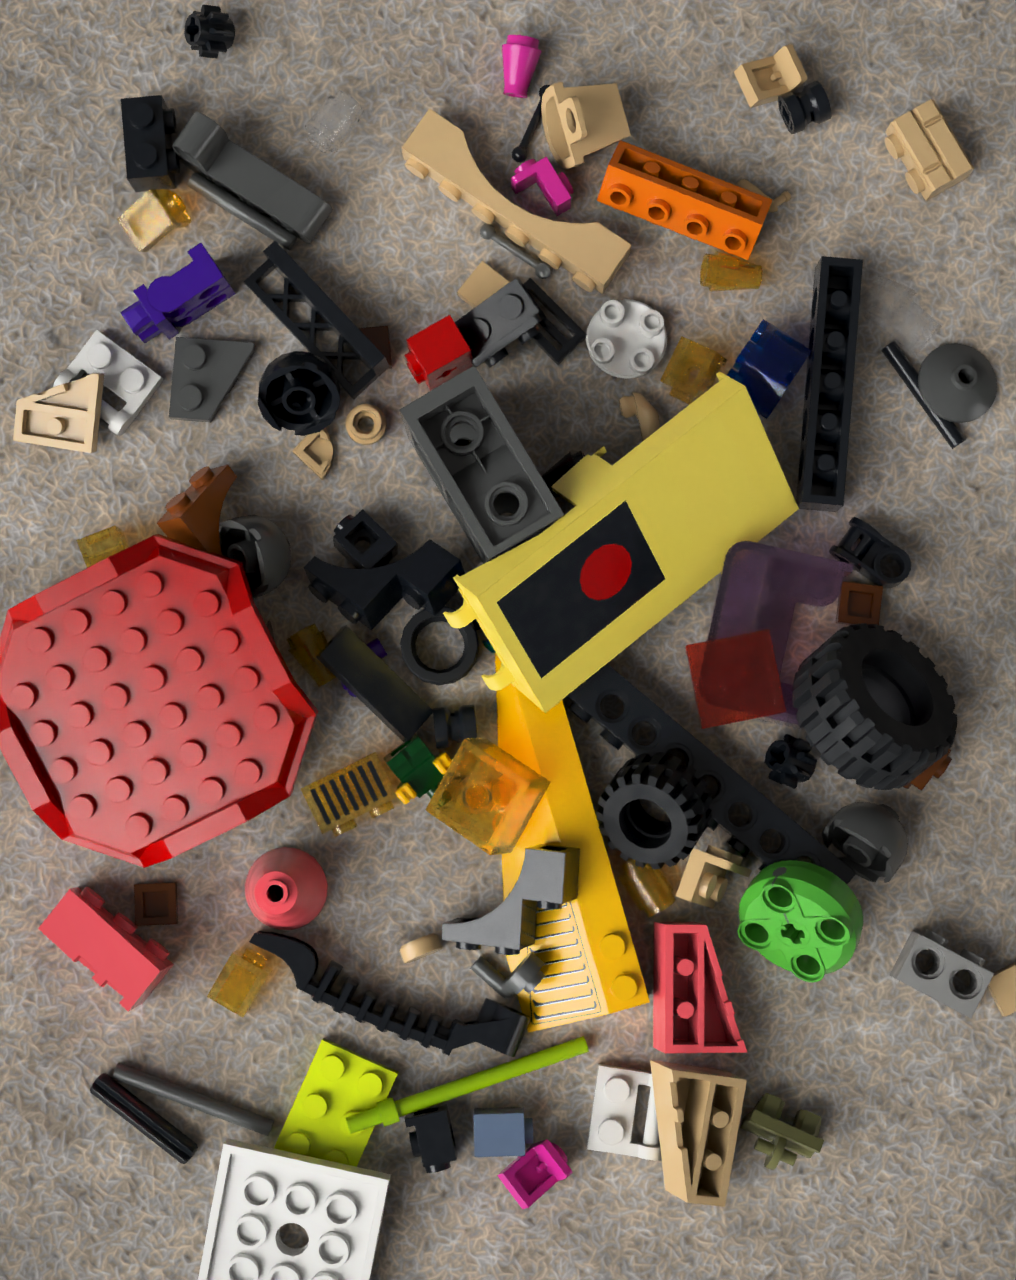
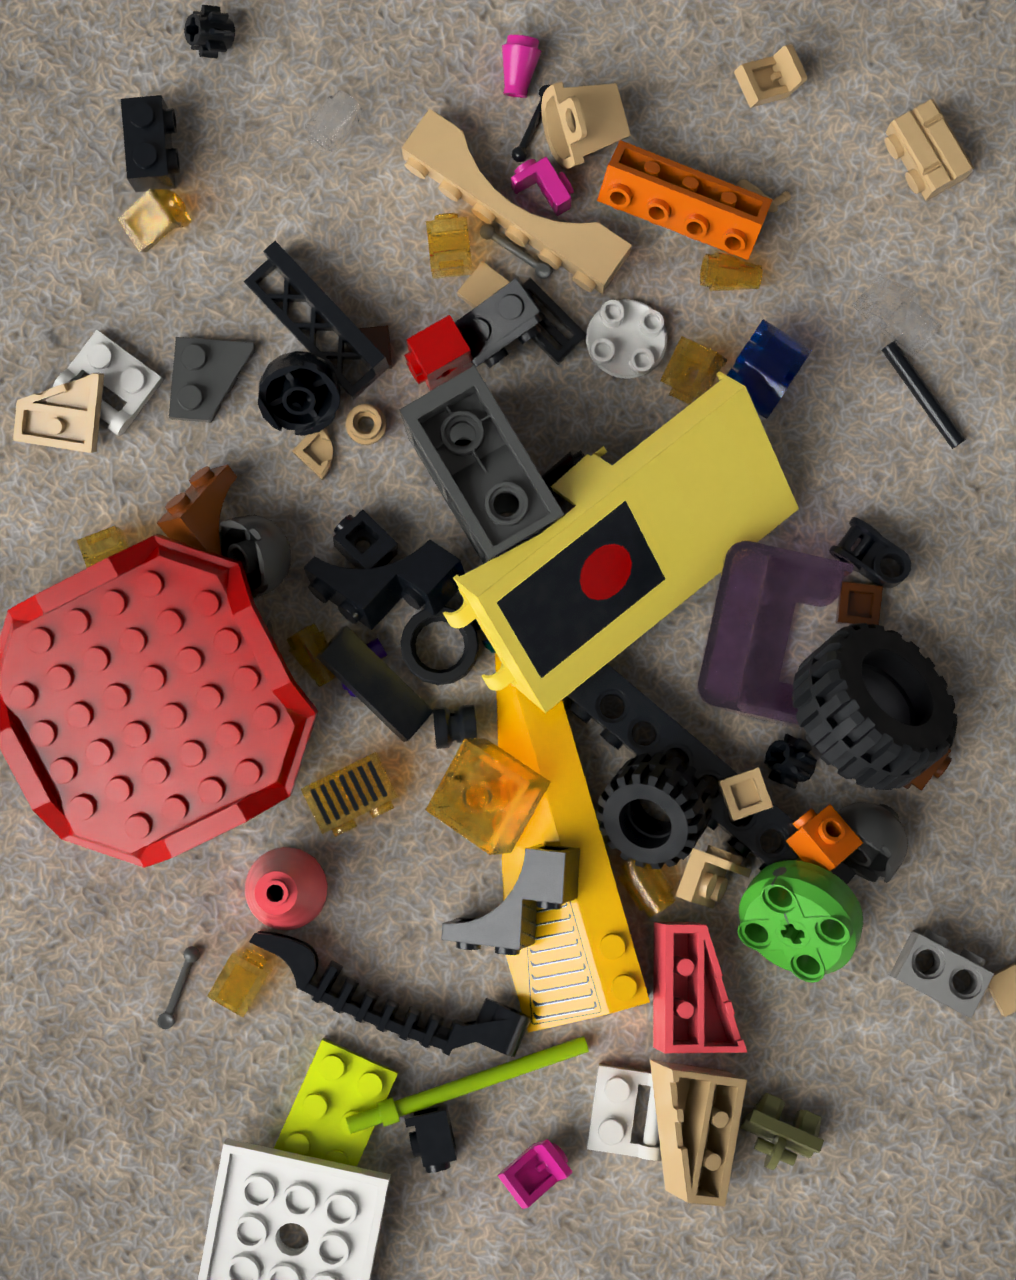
(107, 946): coral wedge -> none
(143, 1118): black axle -> none
(156, 904): reddish brown tile -> none
(166, 1019): none -> dark grey hinge
(178, 298): dark purple hips -> none
(193, 1099): dark grey bar -> none
(210, 153): dark grey beam -> none
(242, 211): dark grey bar -> none
(416, 769): dark green piece -> none
(420, 948): tan tile -> none
(449, 246): none -> clear yellow brick
(501, 1132): sand blue brick -> none
(525, 975): dark grey plate -> none
(644, 411): tan arm -> none
(735, 679): clear red tile -> none
(745, 794): none -> tan tile
(804, 107): black wheel -> none
(823, 838): none -> orange brick
(829, 384): black brick -> none
(946, 393): dark grey dish -> none

